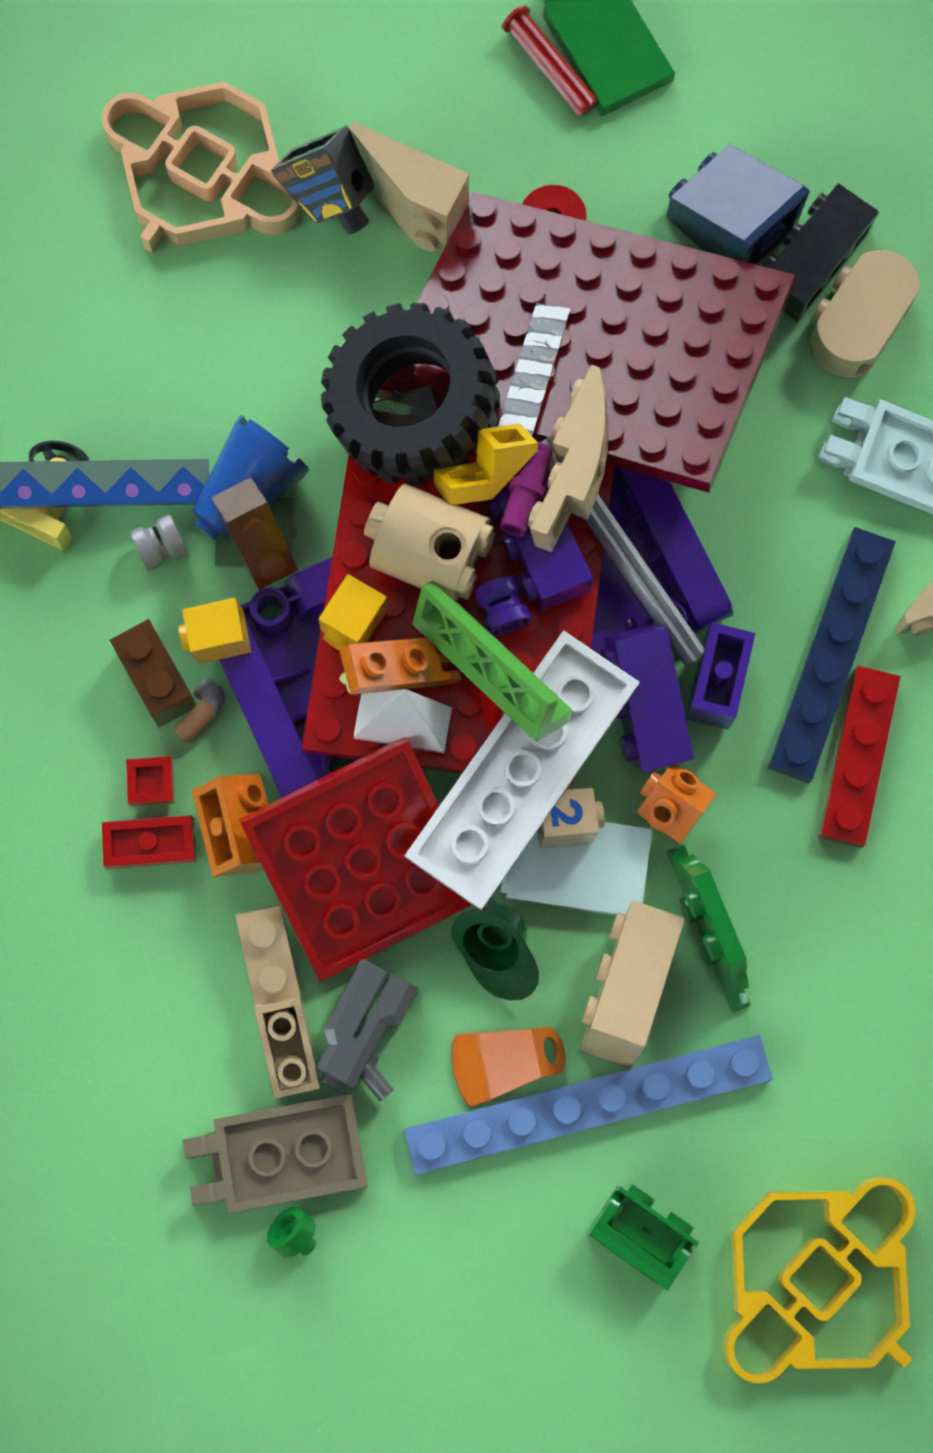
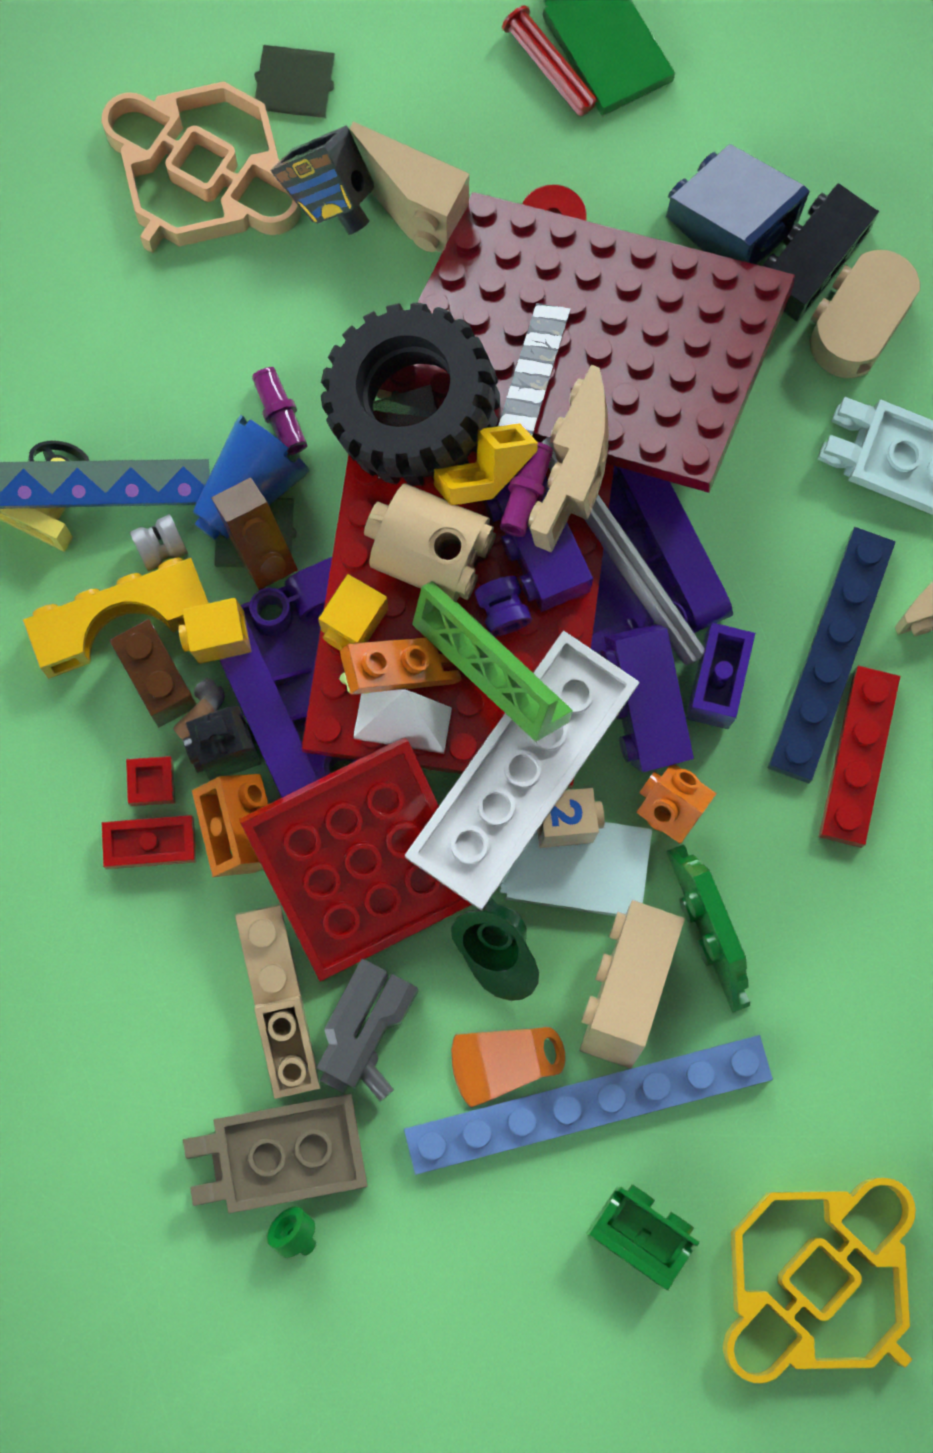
(66, 633): none -> yellow arch
(220, 743): none -> black hinge
(279, 410): none -> magenta pin
(295, 80): none -> clear smoke piece

